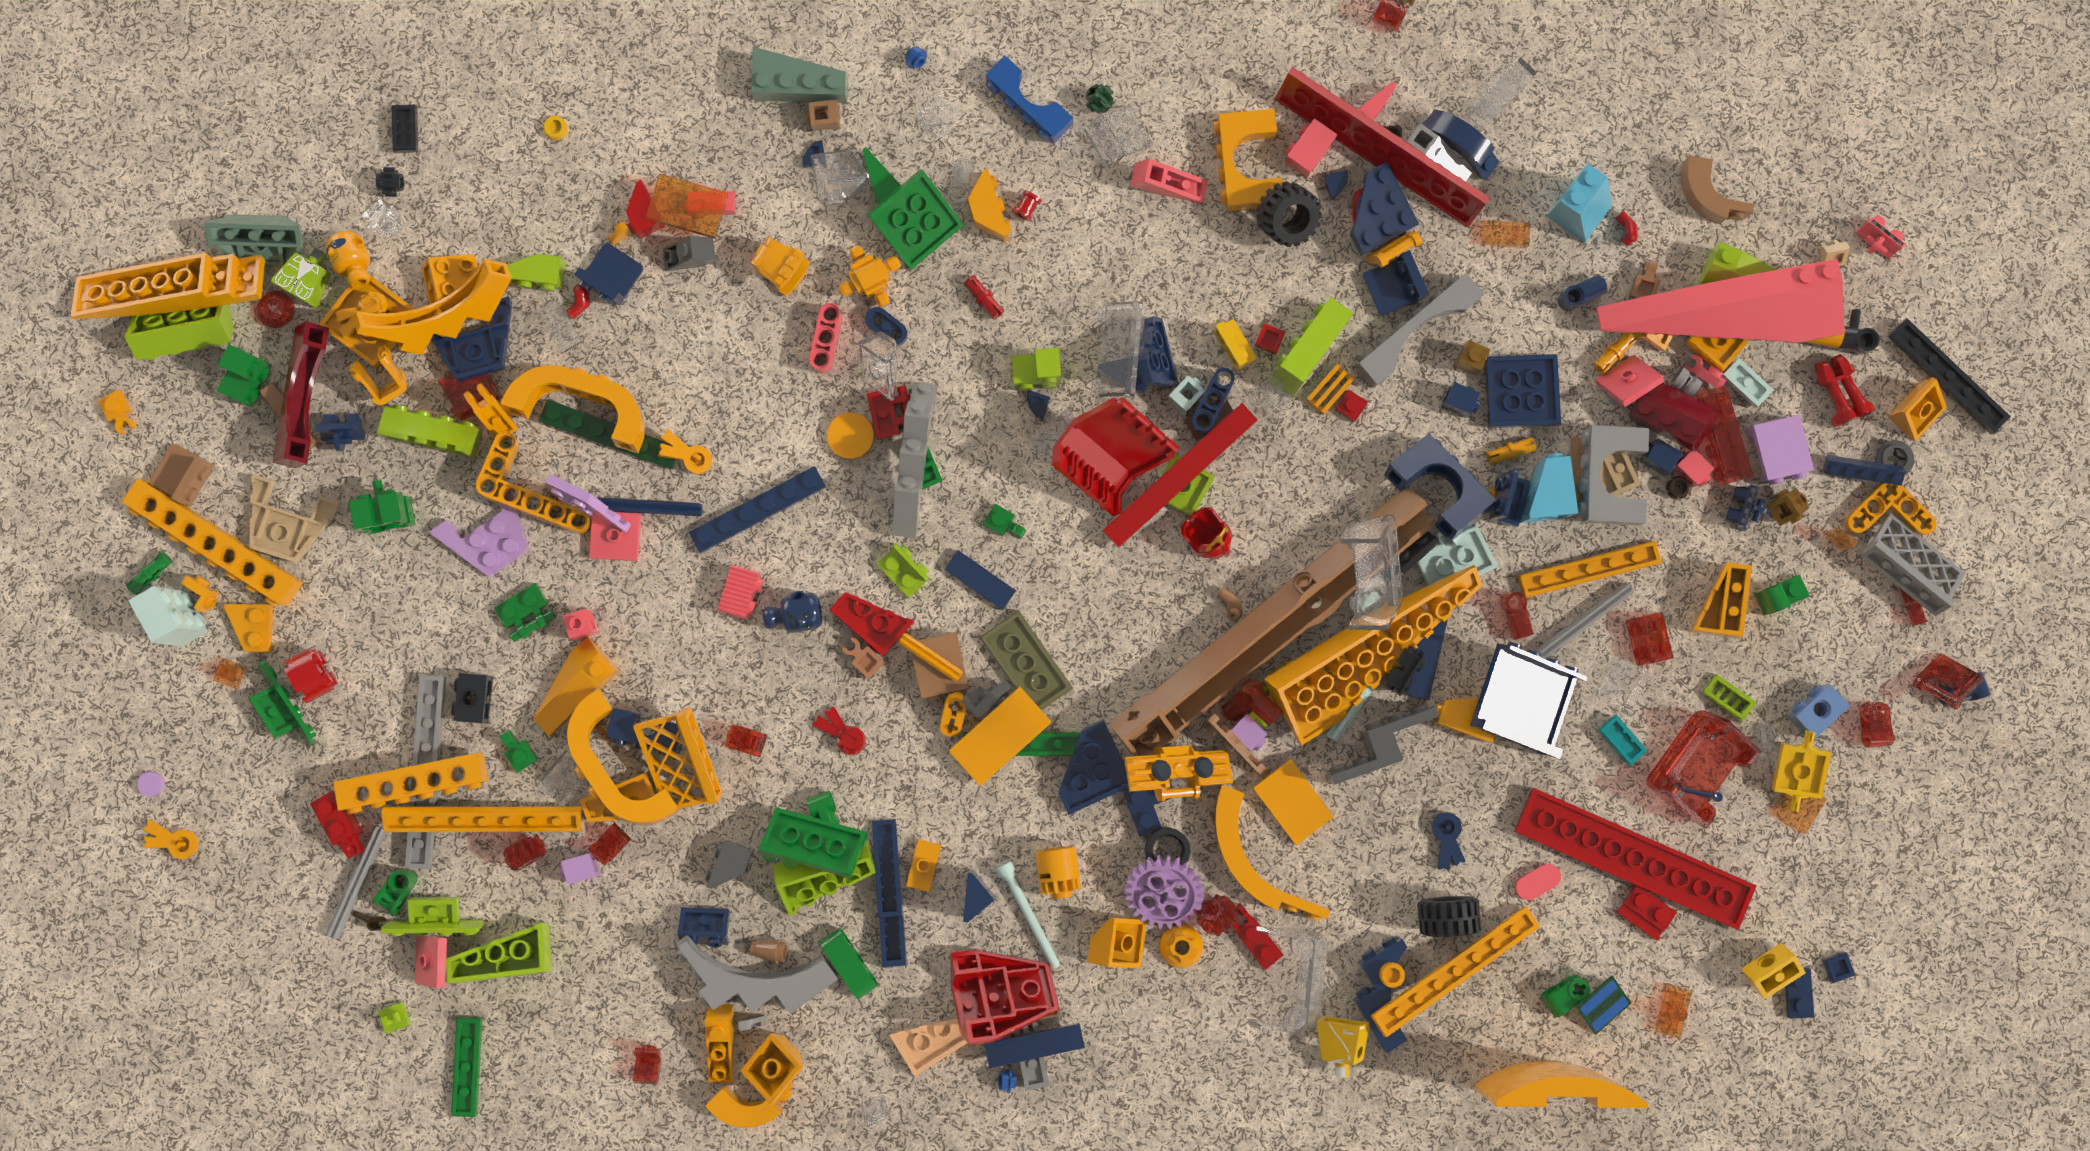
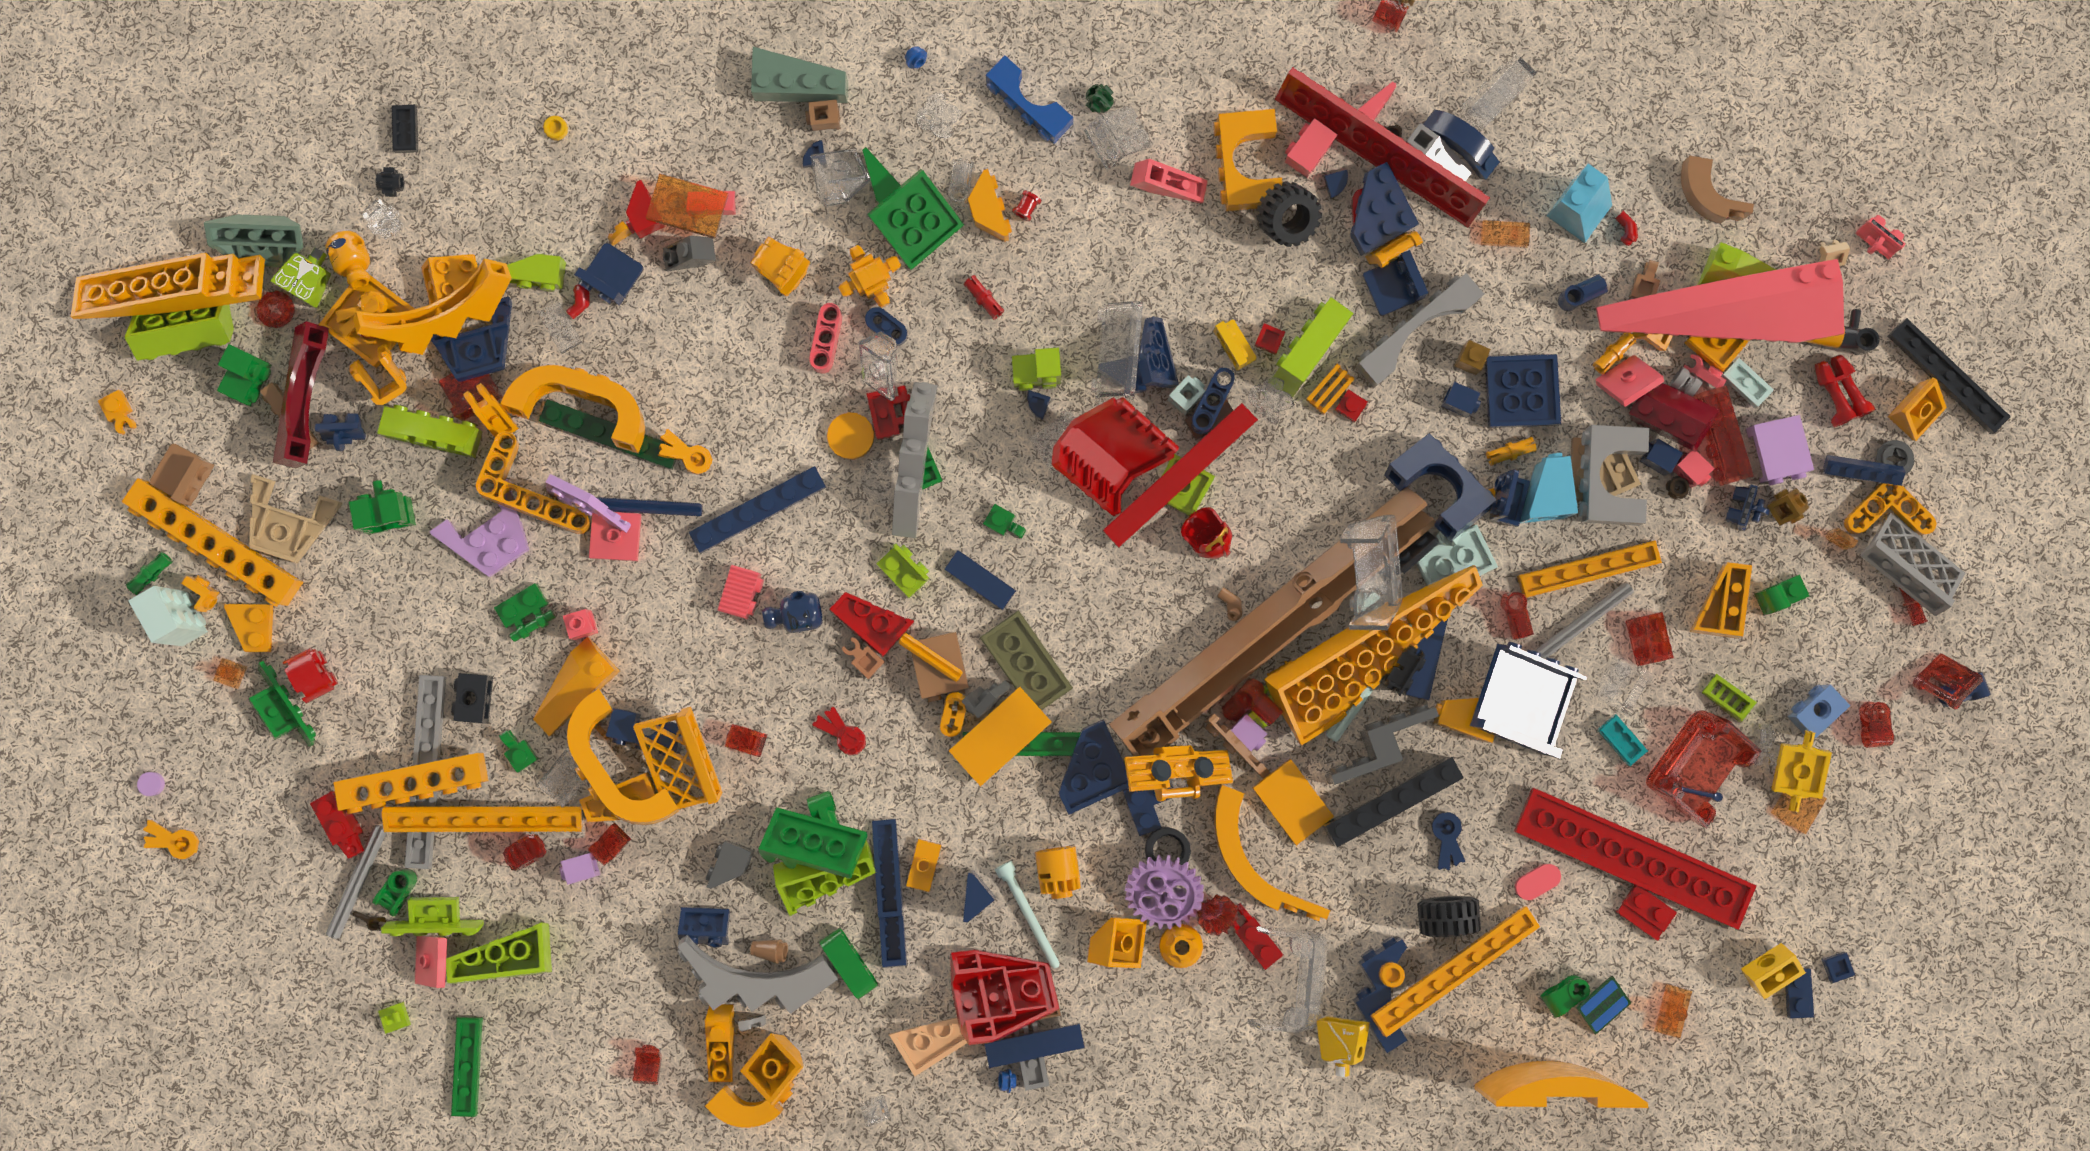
(1393, 802): none -> black arch

